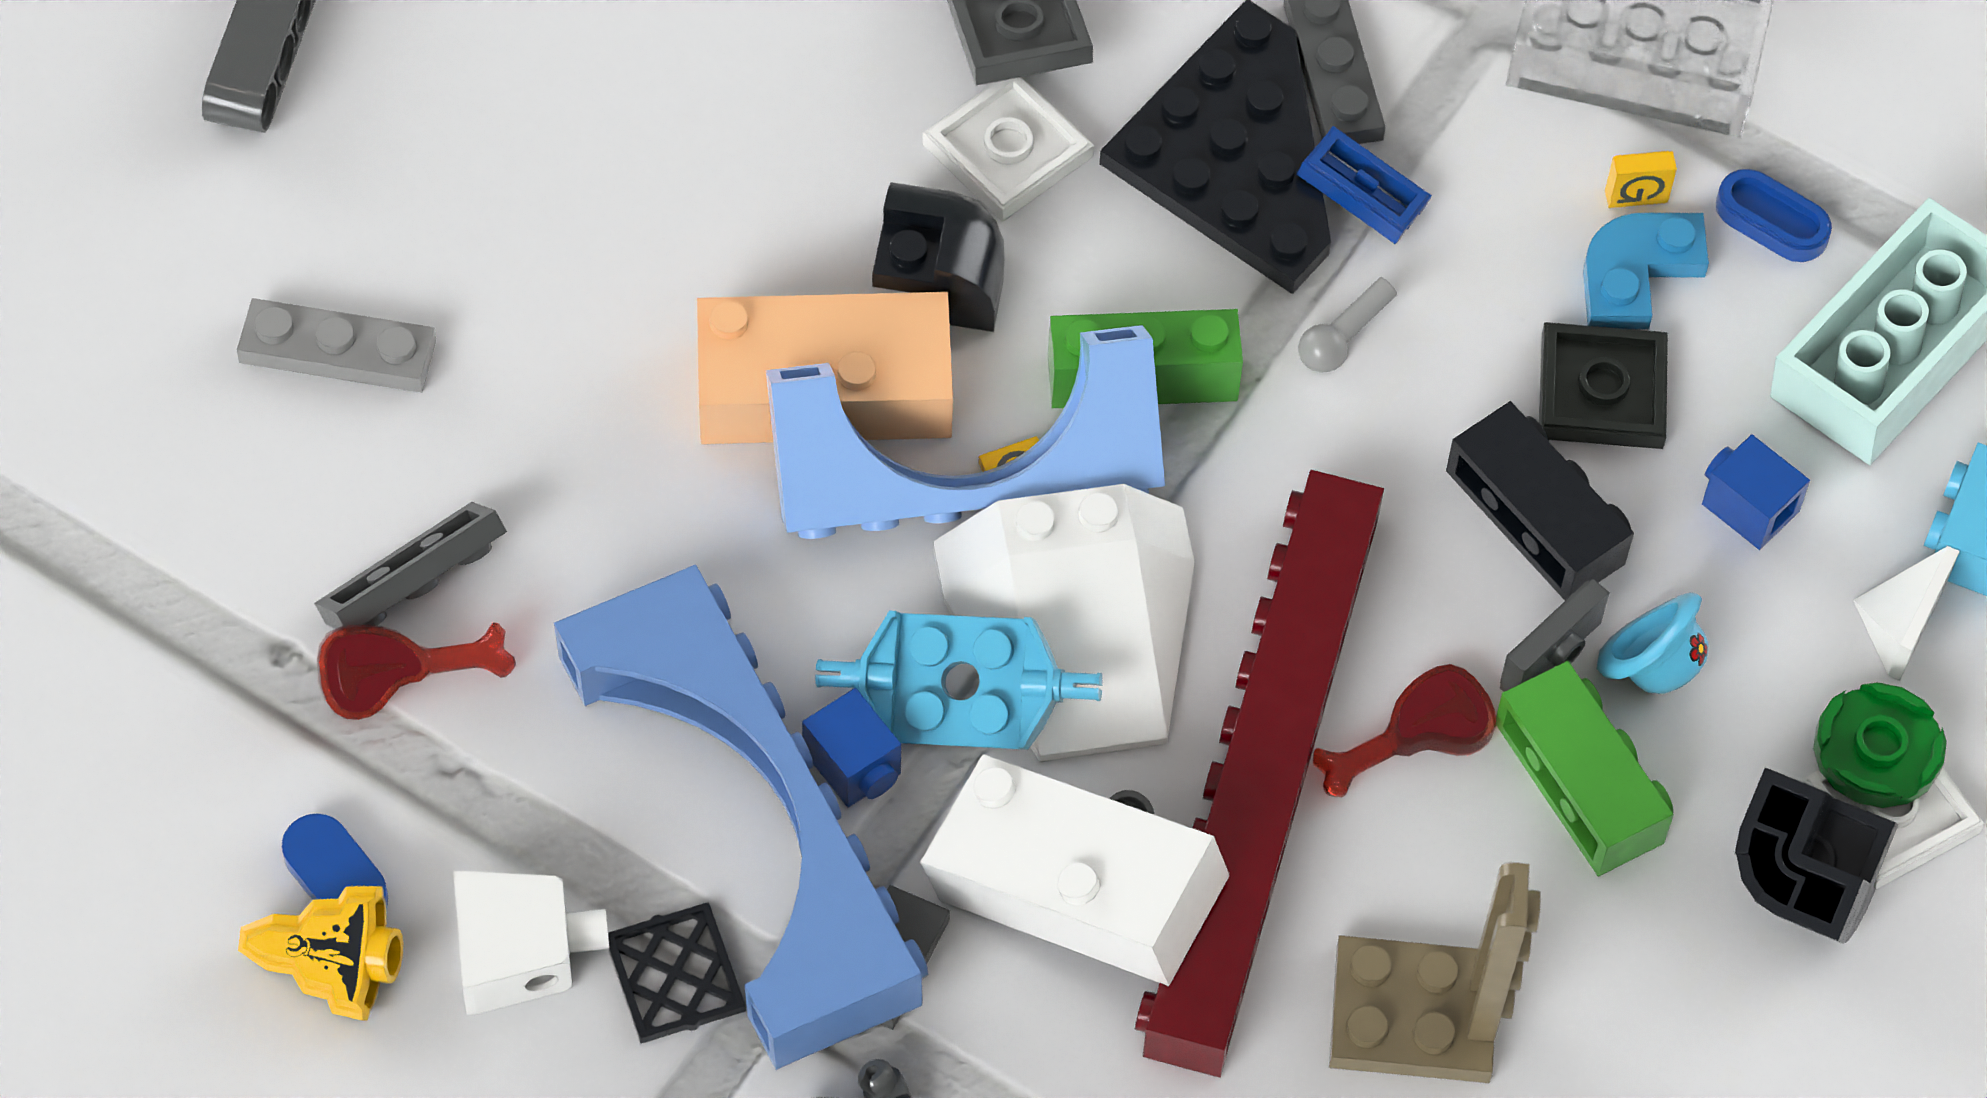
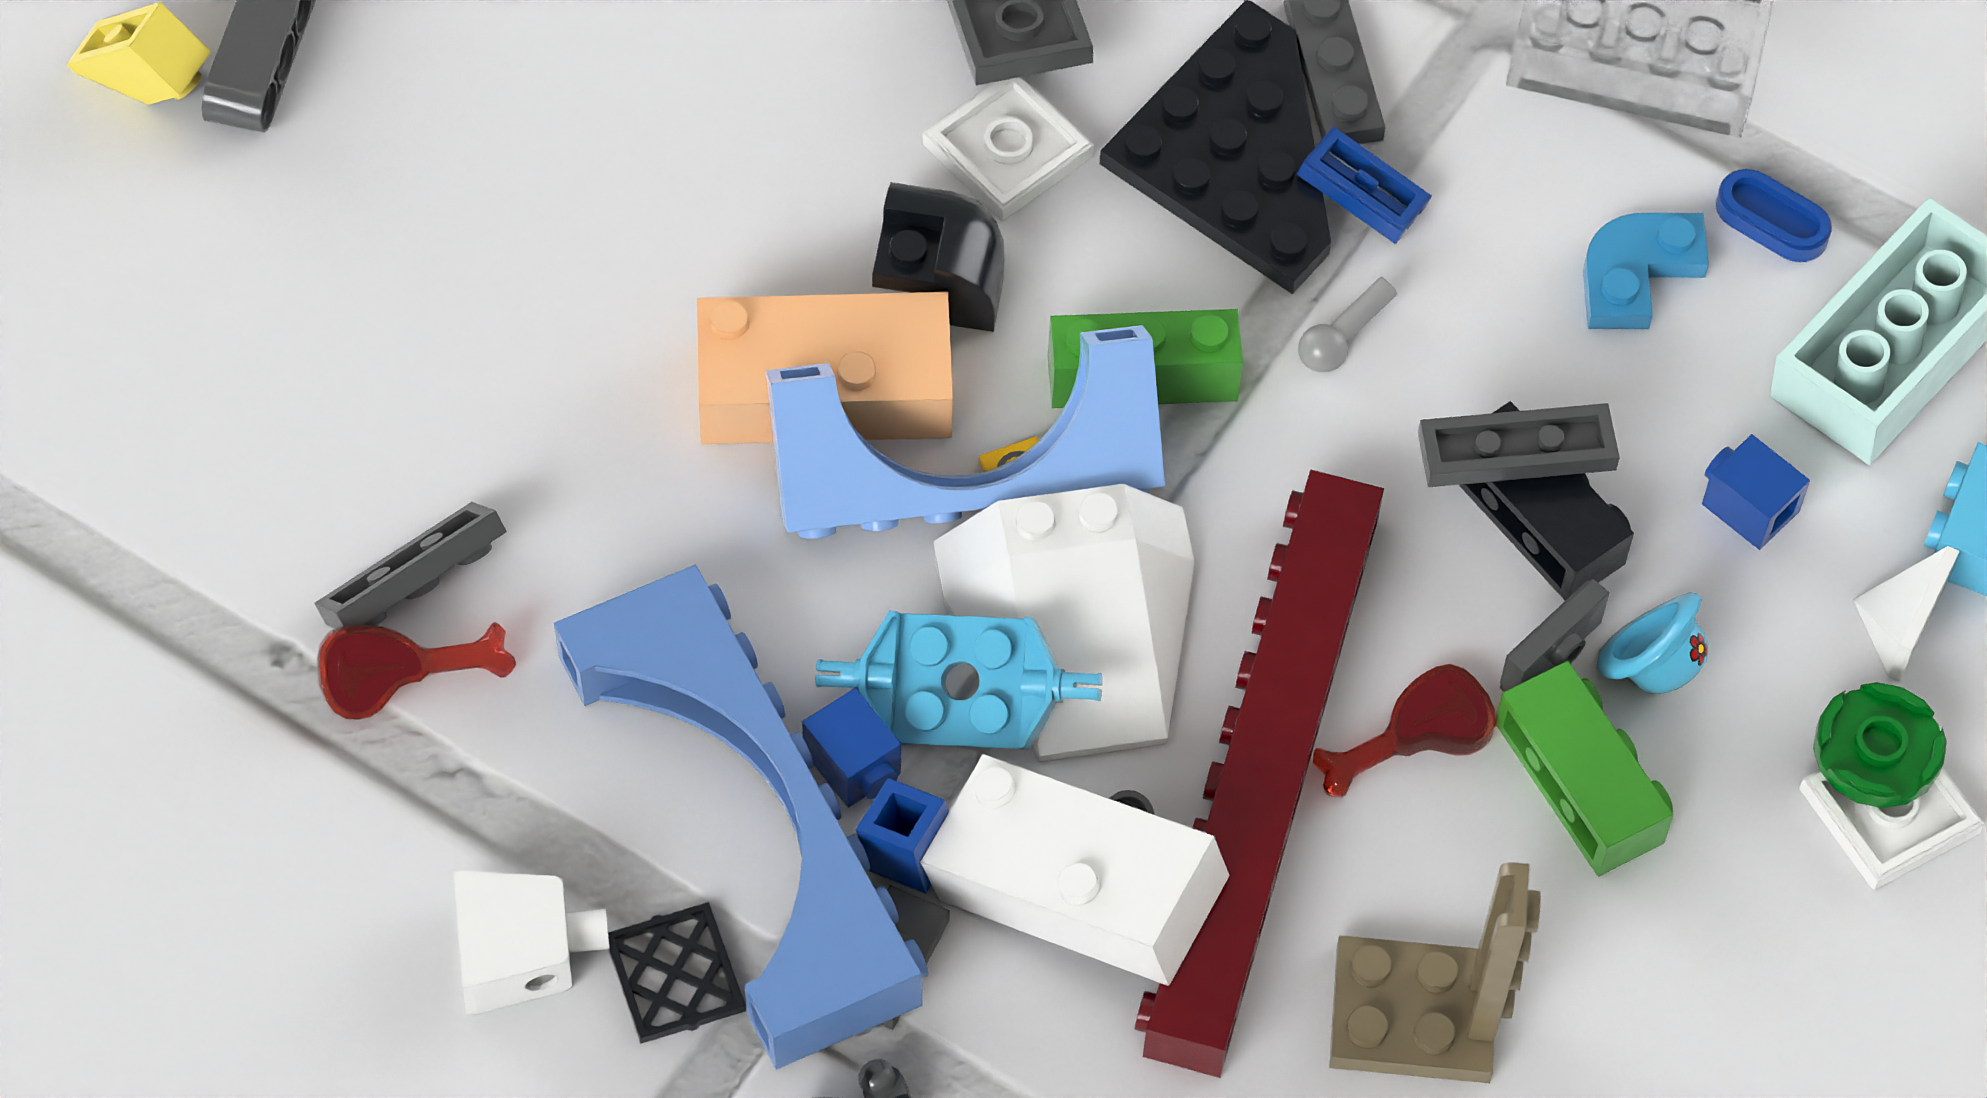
(142, 55): none -> light yellow slope
(327, 858): blue tile -> none
(331, 948): yellow rock -> none
(336, 345): light grey plate -> none
(900, 831): none -> blue brick
(1518, 445): none -> dark grey plate
(1603, 385): pearl dark grey tile -> none
(1640, 179): yellow tile -> none
(1811, 855): black brick -> none

